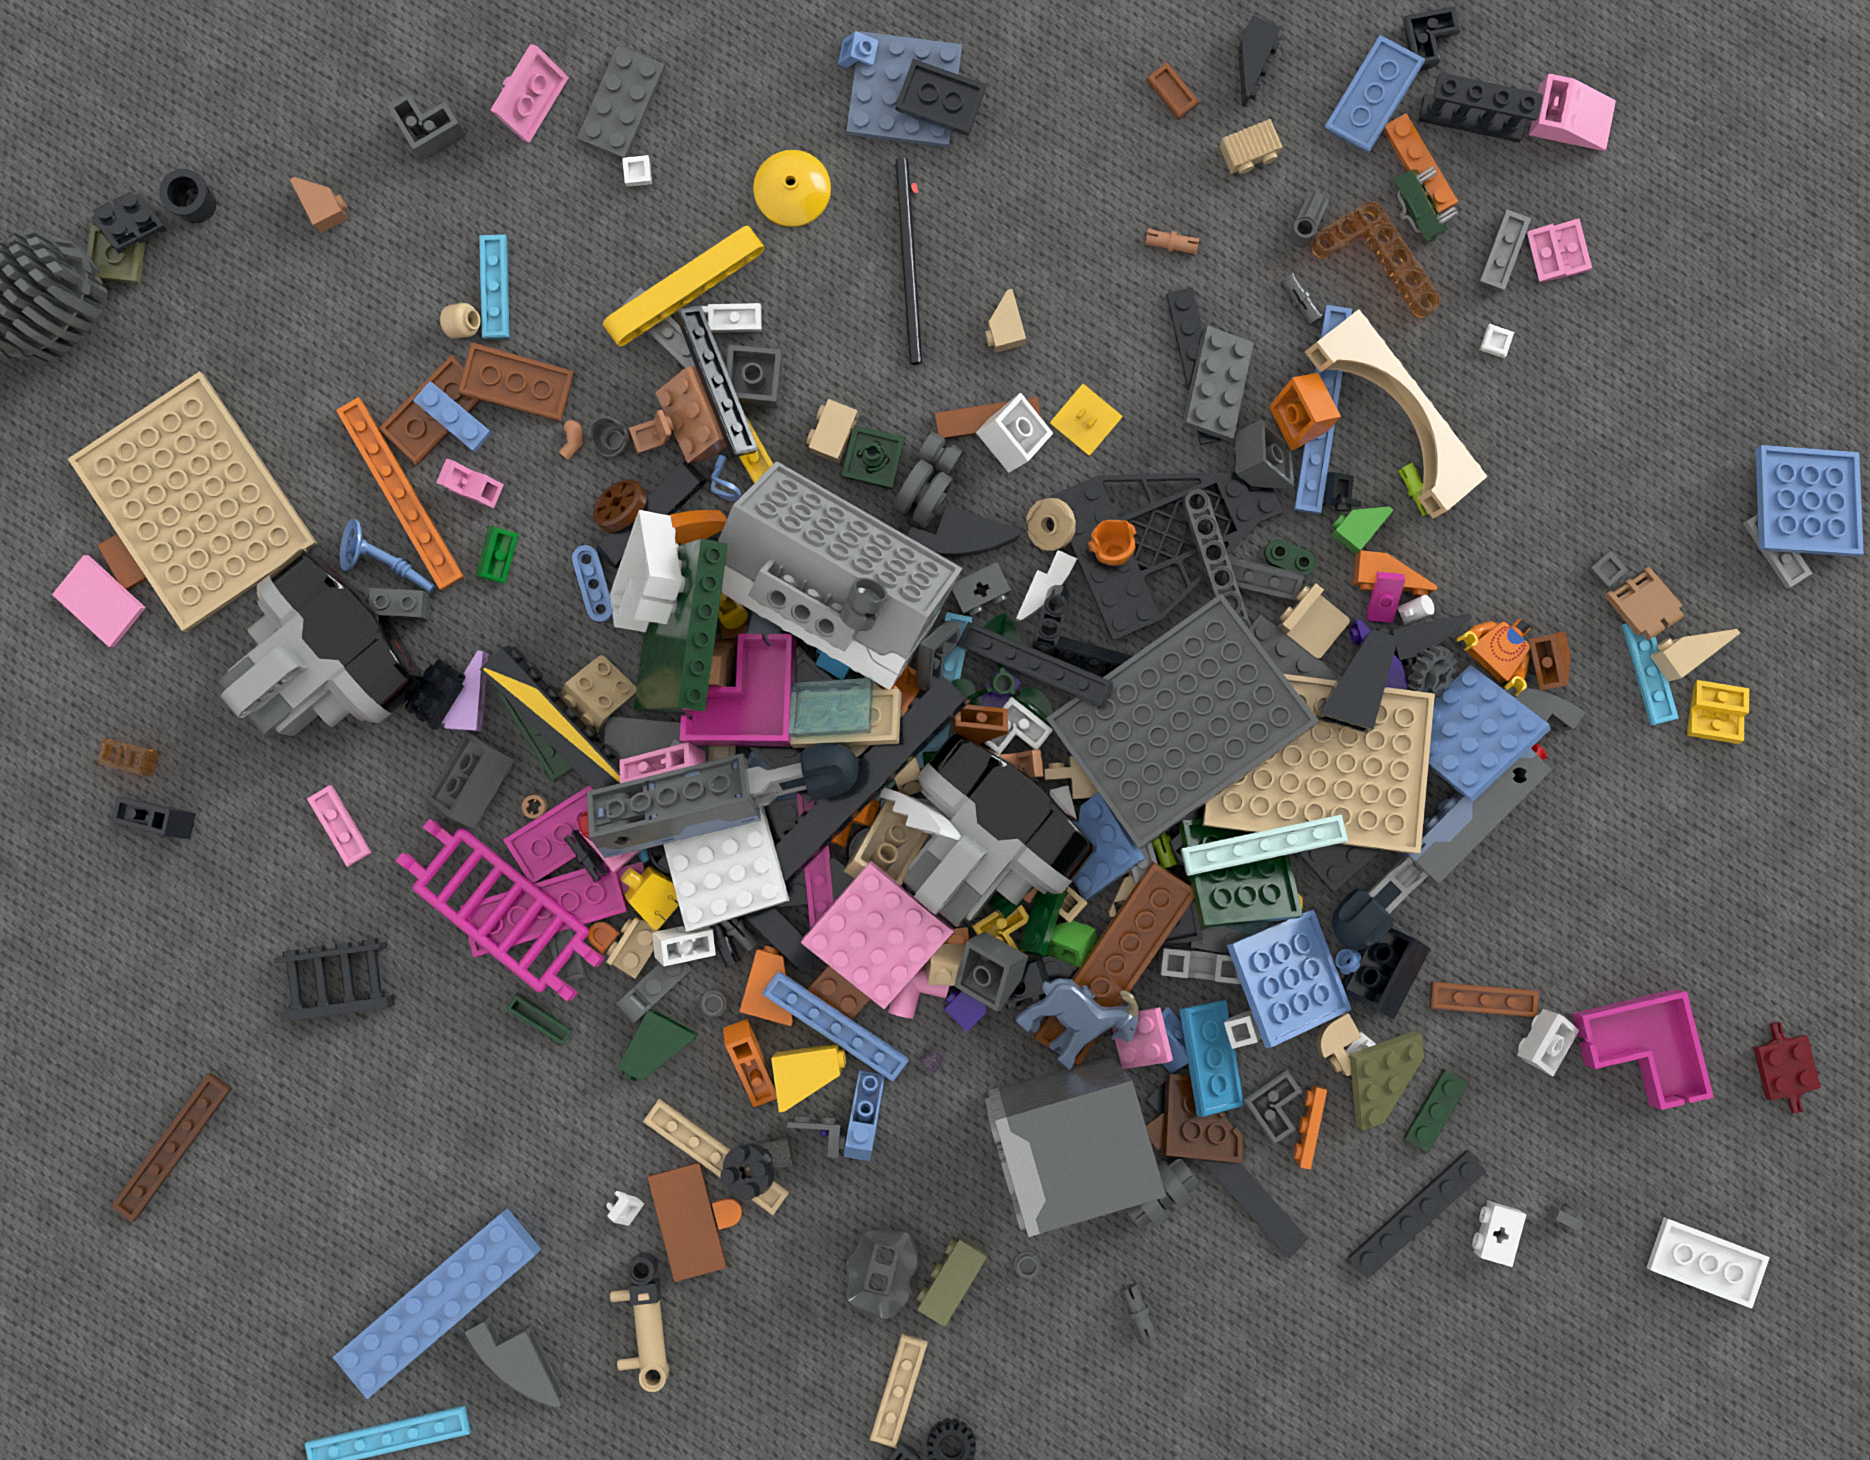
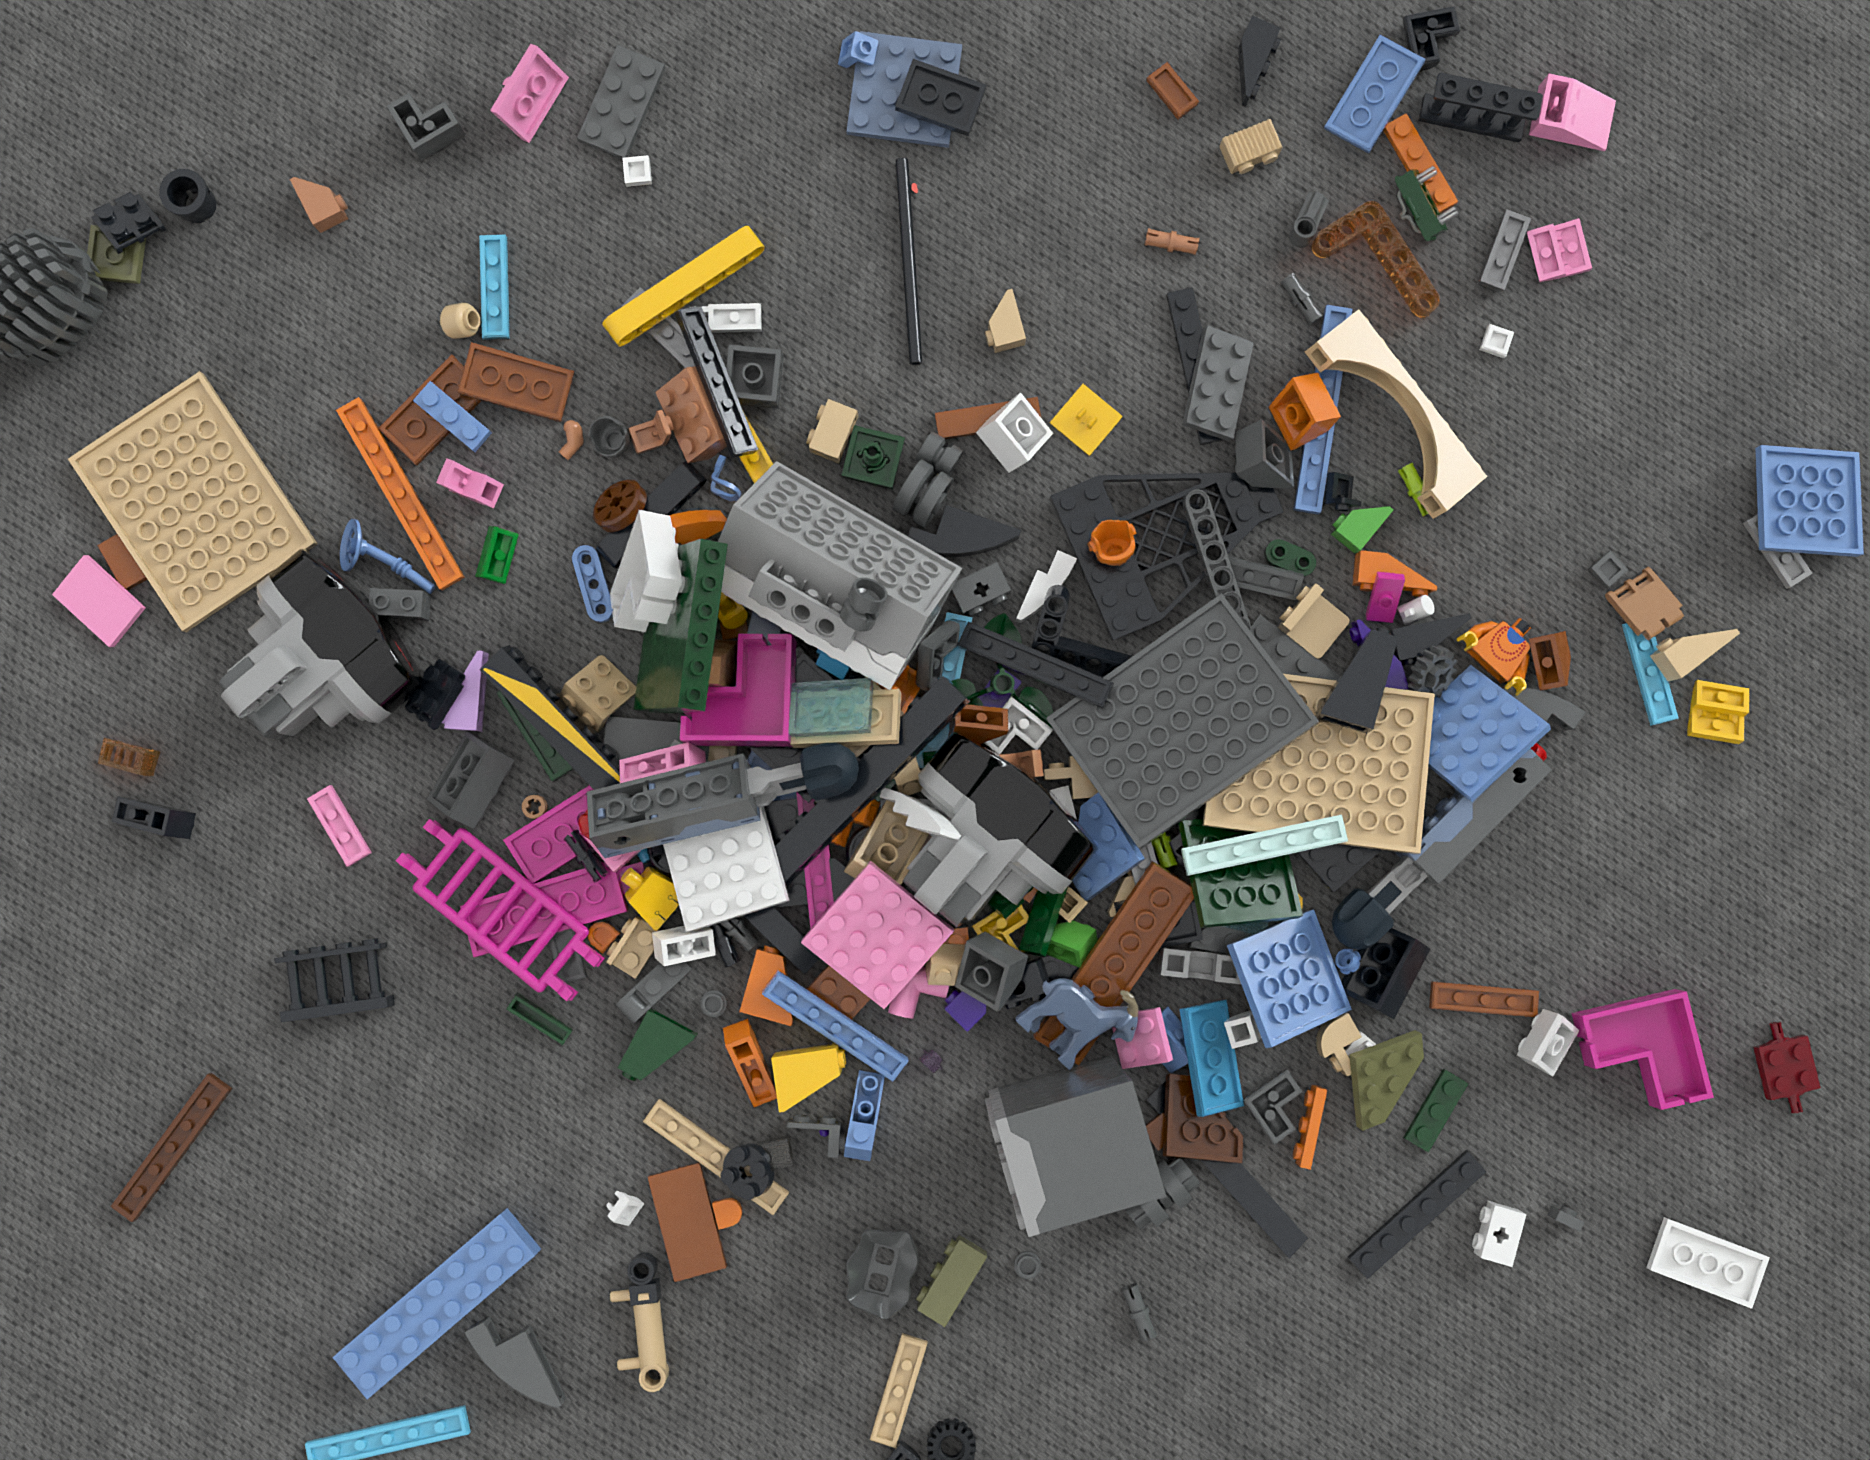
(796, 203): yellow dish -> none
(1063, 524): tan tile -> none

